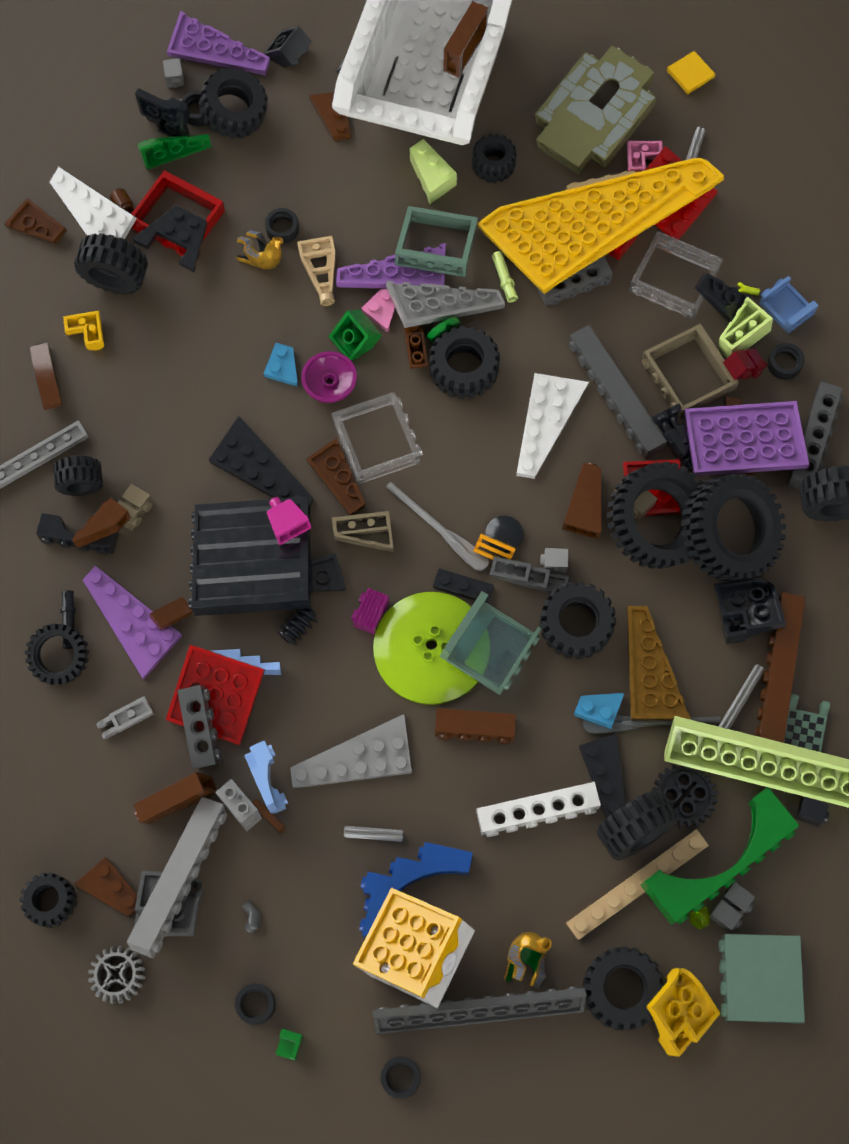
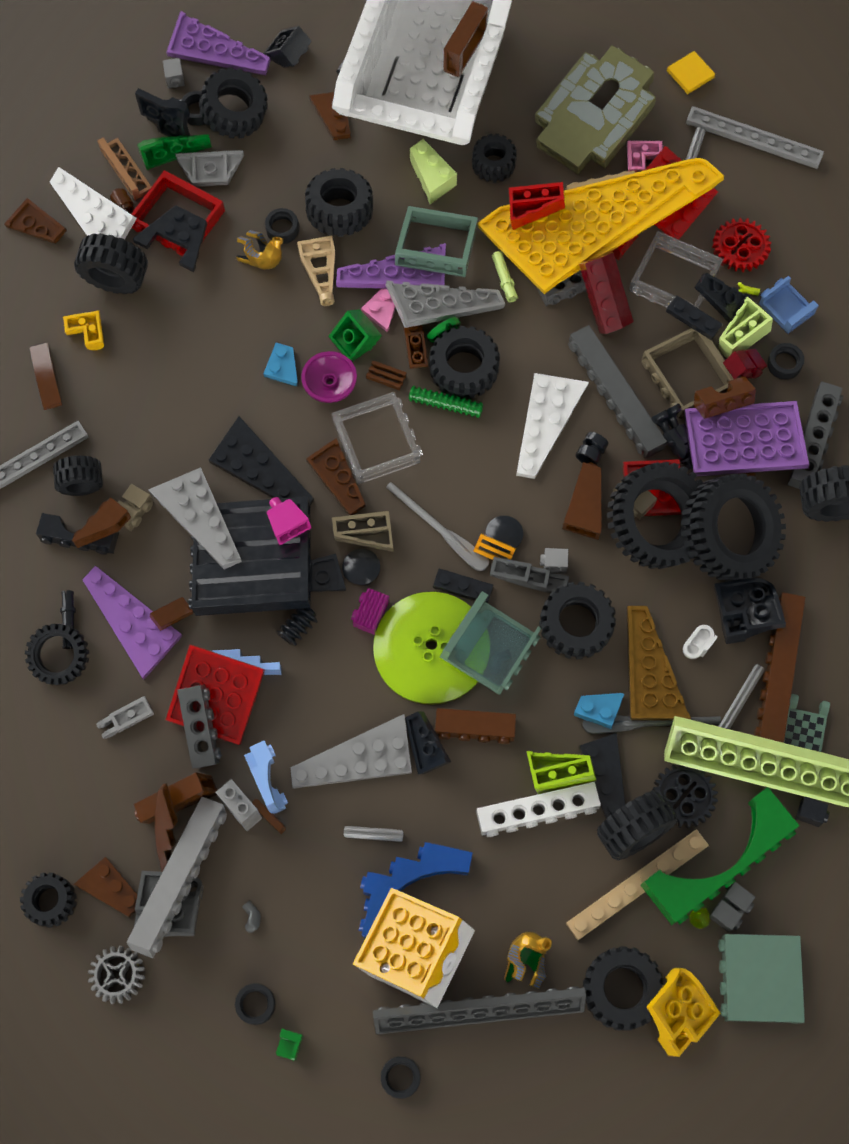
(121, 170): none -> medium nougat fence
(164, 822): none -> reddish brown slope
(195, 509): none -> light grey wing
(210, 167): none -> light grey wing
(335, 185): none -> black tyre
(361, 567): none -> black dish
(402, 375): none -> reddish brown tile
(425, 744): none -> black wing
(445, 401): none -> green piece
(535, 202): none -> red wedge
(558, 771): none -> lime wedge
(592, 448): none -> black wheel
(606, 293): none -> dark red slope
(694, 317): none -> black plate
(699, 642): none -> white bracket
(712, 403): none -> reddish brown arch
(730, 235): none -> red gear
(755, 137): none -> light grey plate

